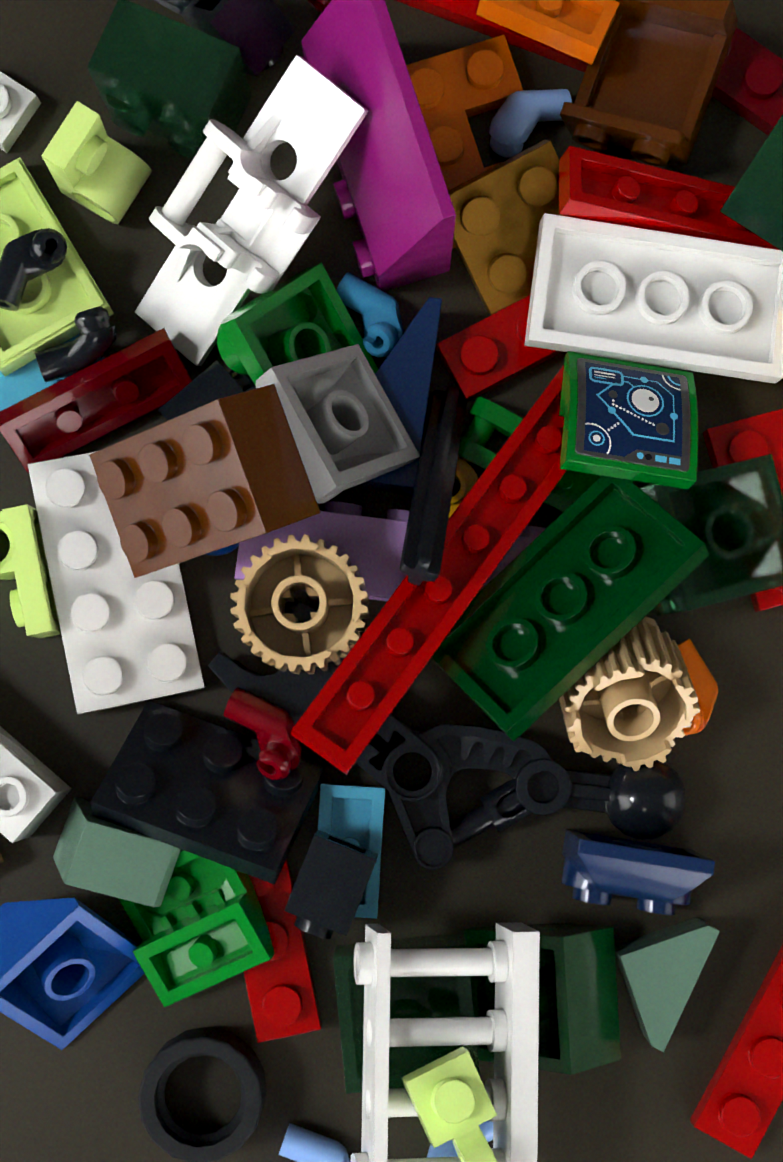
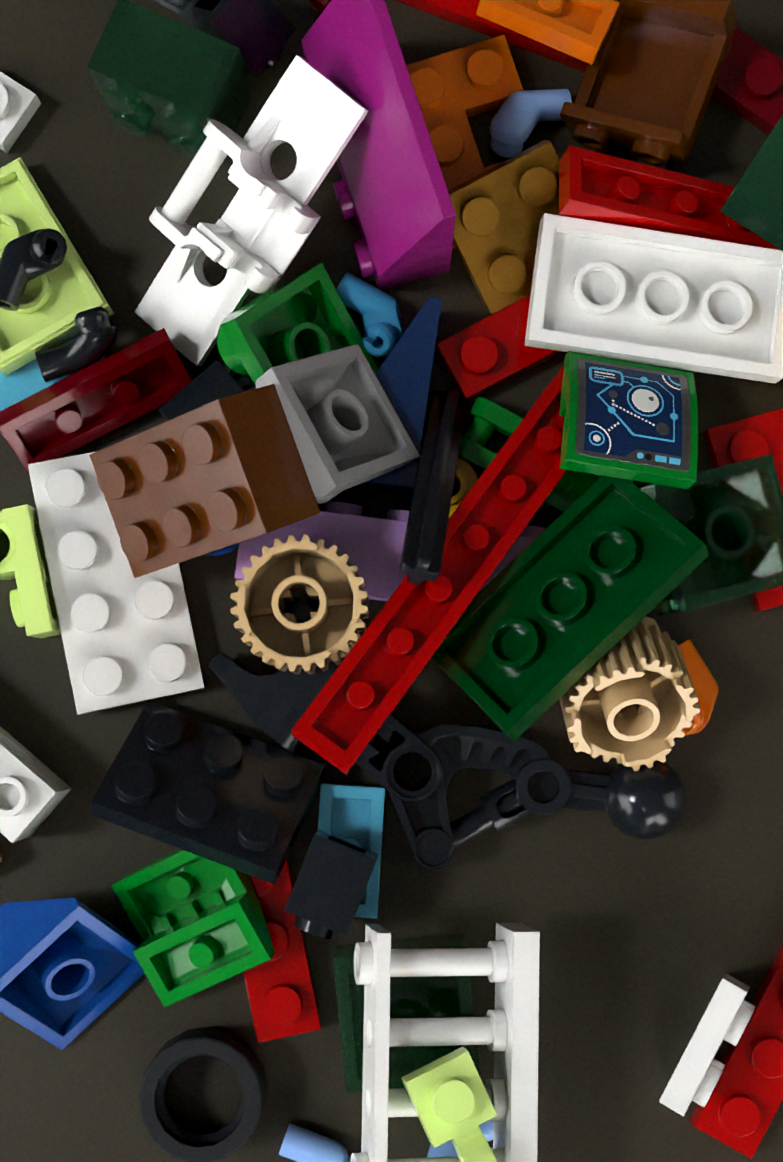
(94, 166): yellowish green plate -> none
(113, 858): sand green slope -> none
(273, 729): dark red arm -> none
(575, 996): dark green slope -> none
(632, 868): dark blue slope -> none
(662, 974): sand green slope -> none
(697, 1069): none -> white plate

